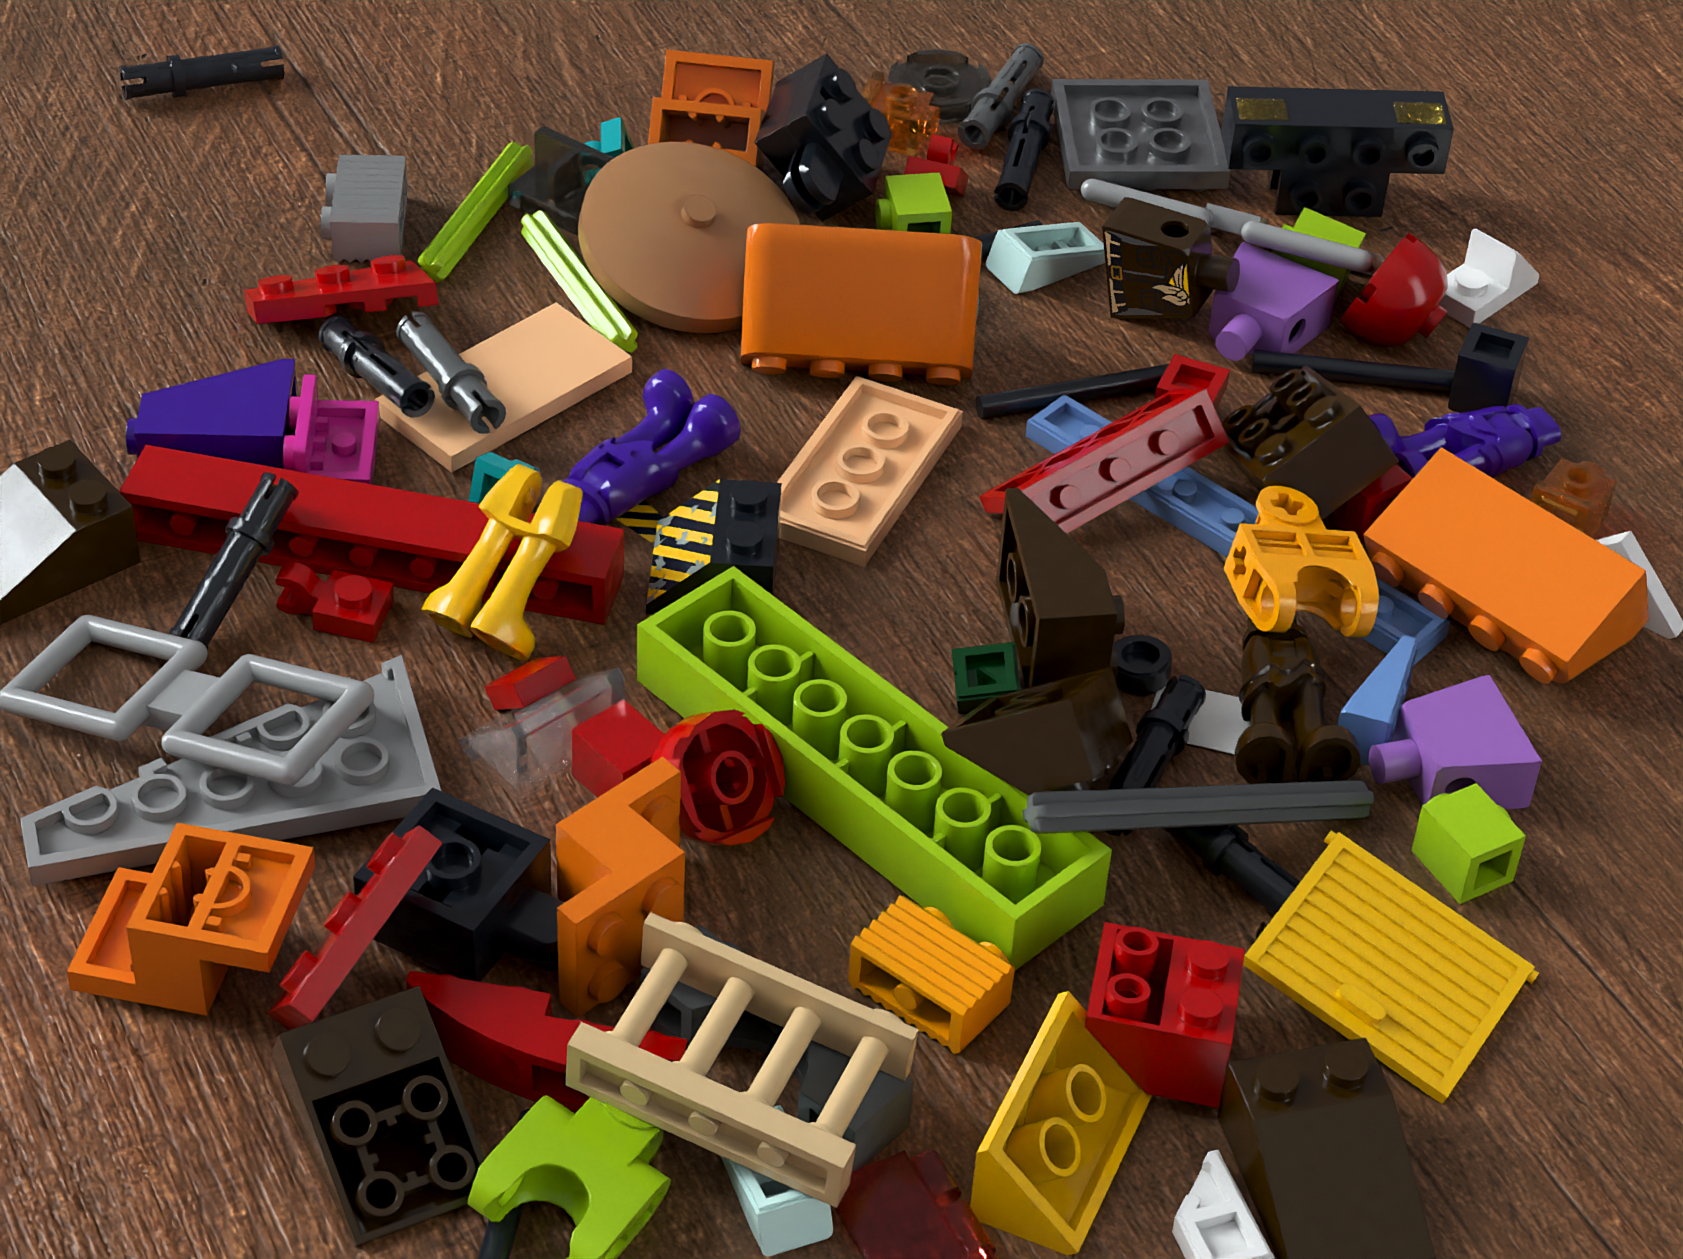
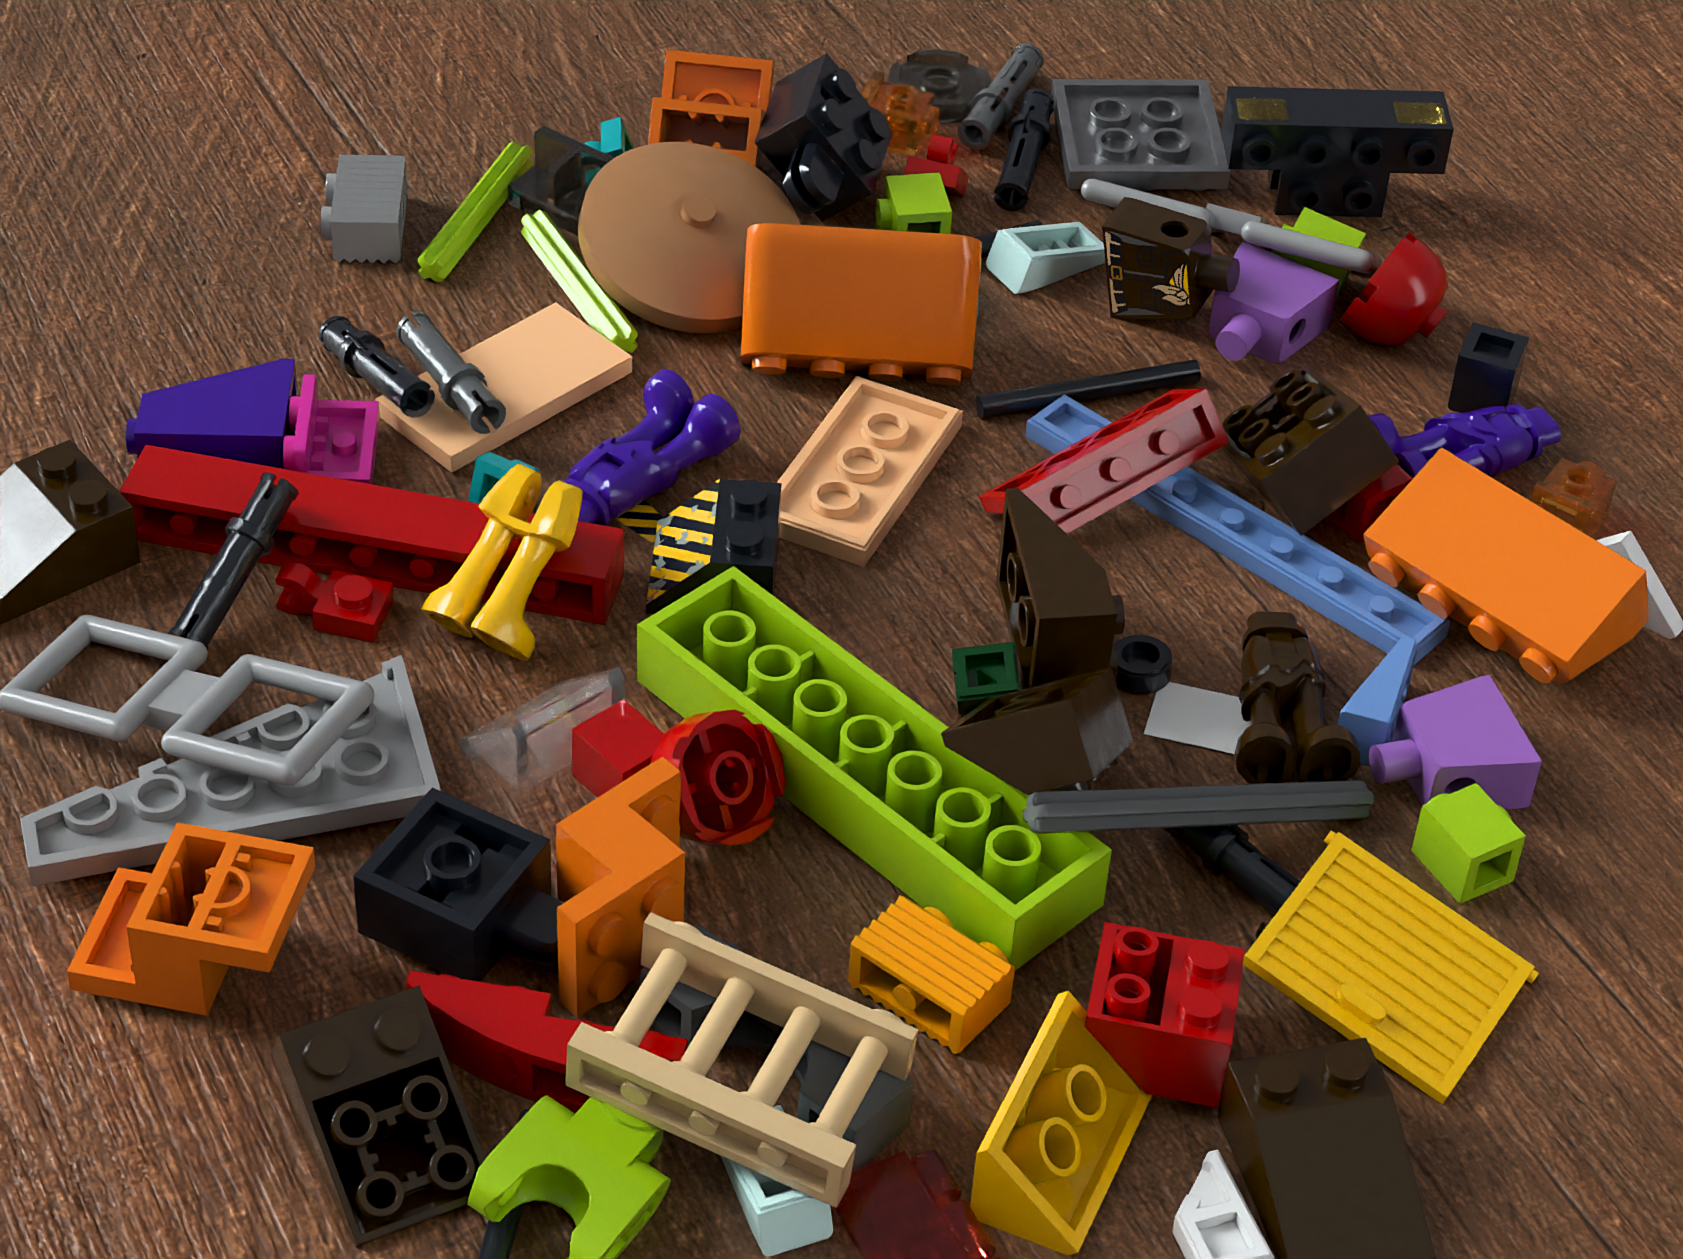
(201, 72): black pin -> none
(353, 927): red wing -> none
(370, 289): red wing -> none
(530, 682): red tile -> none
(1160, 736): black pin -> none
(1194, 374): red tile -> none
(1298, 565): light orange piece -> none
(1355, 371): black bar -> none
(1486, 280): white slope -> none

